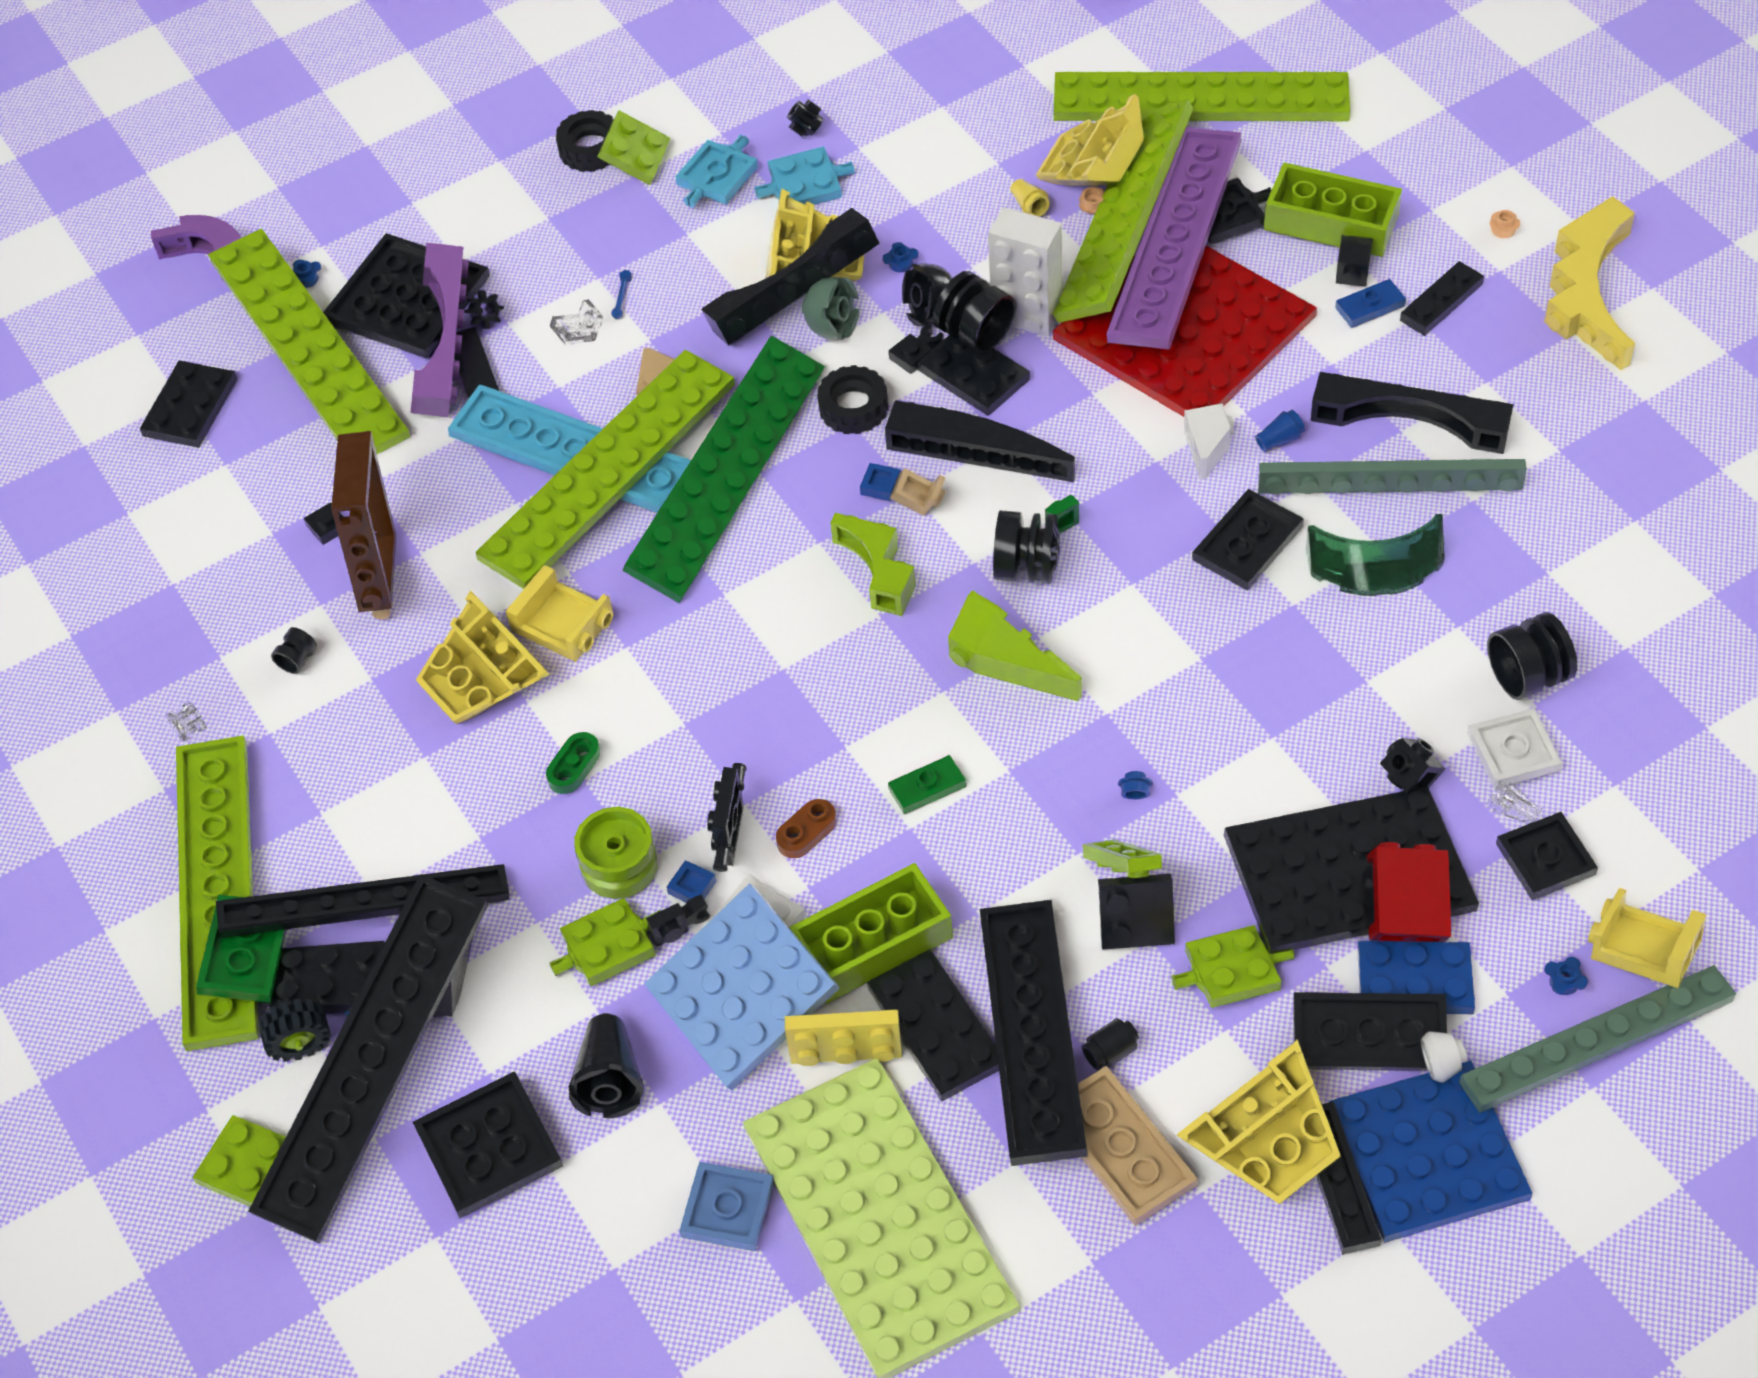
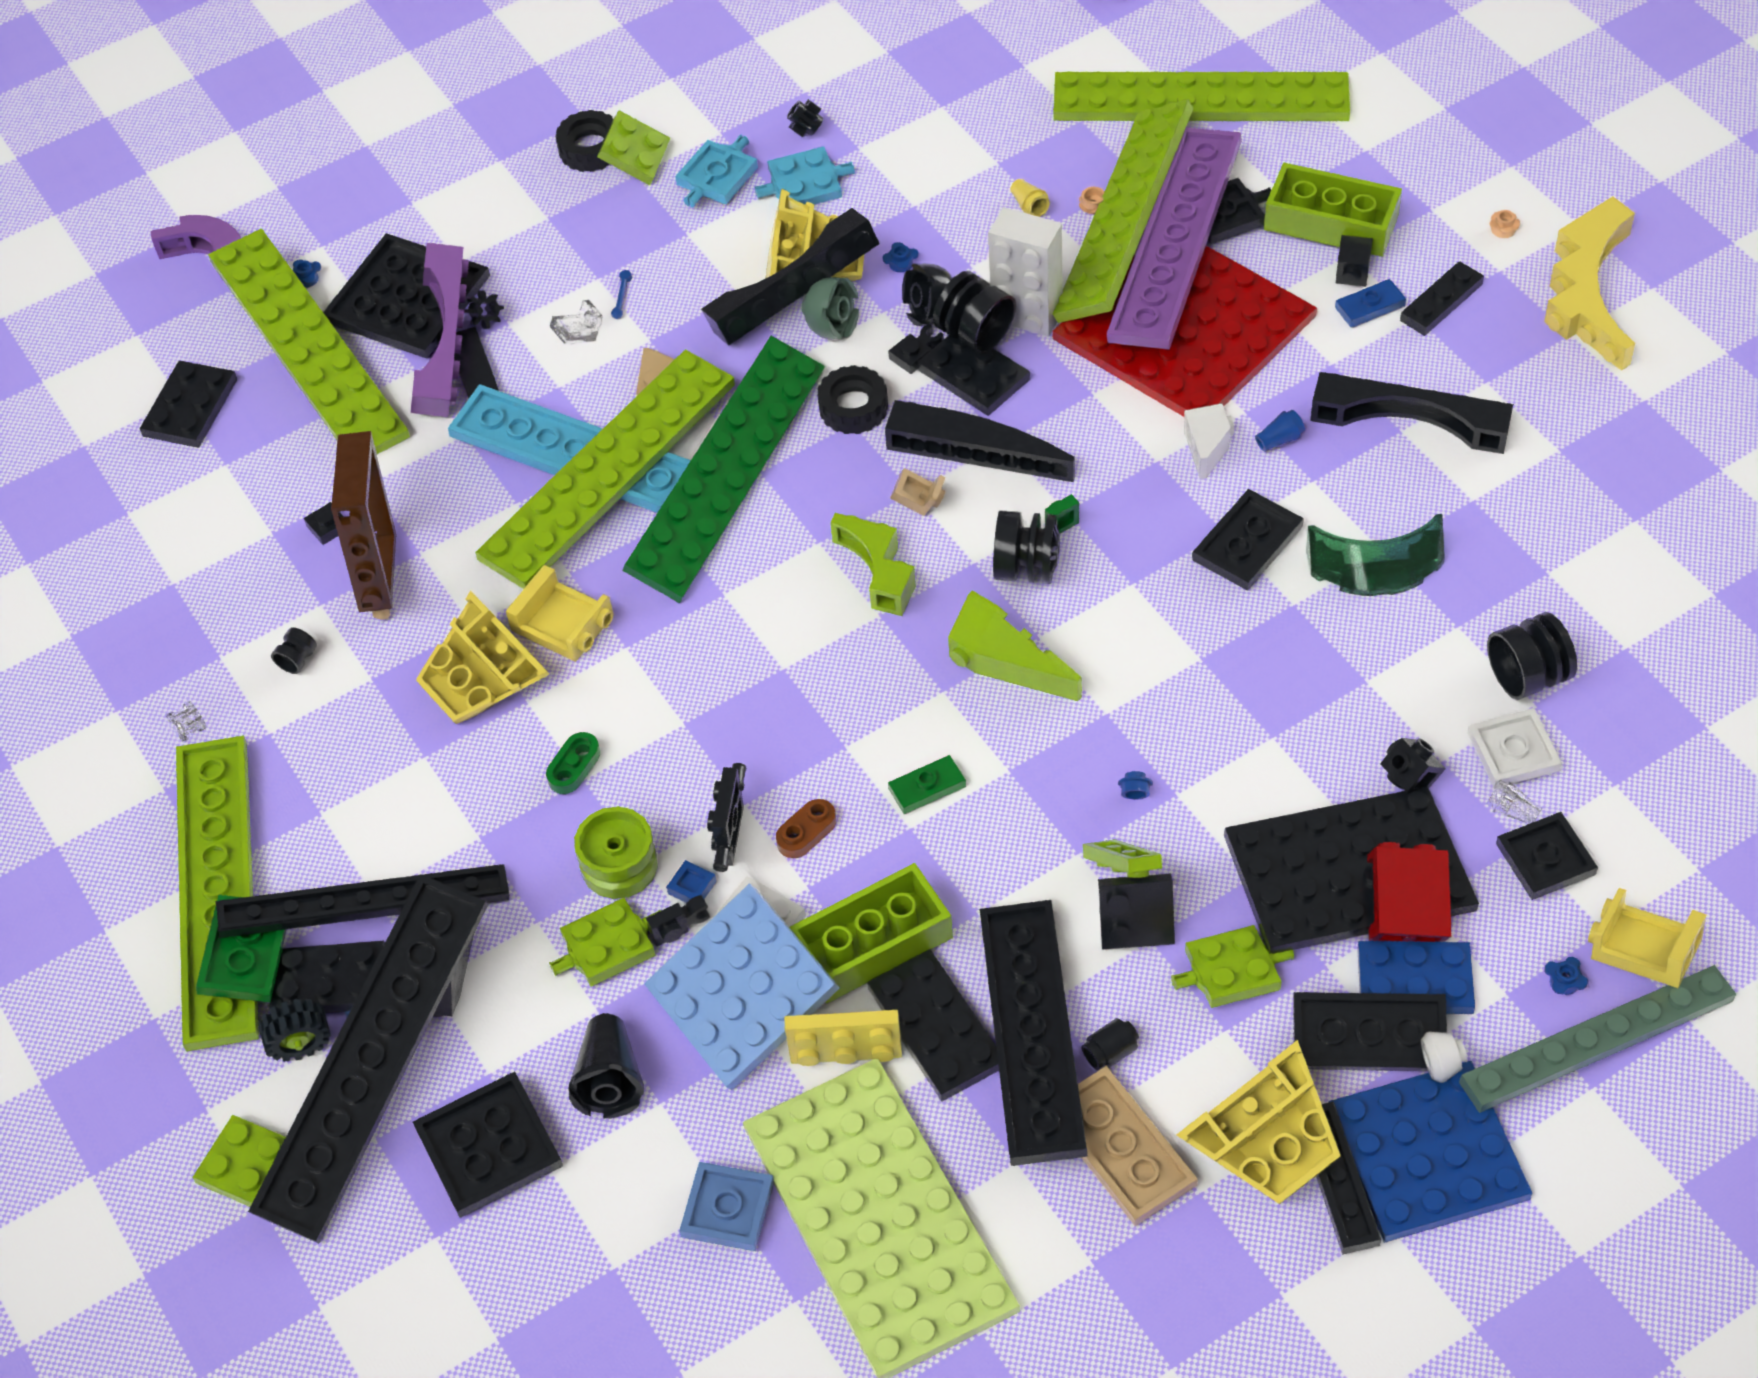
(879, 481): blue plate -> none
(1096, 151): light yellow wedge -> none
(1391, 476): sand green plate -> none

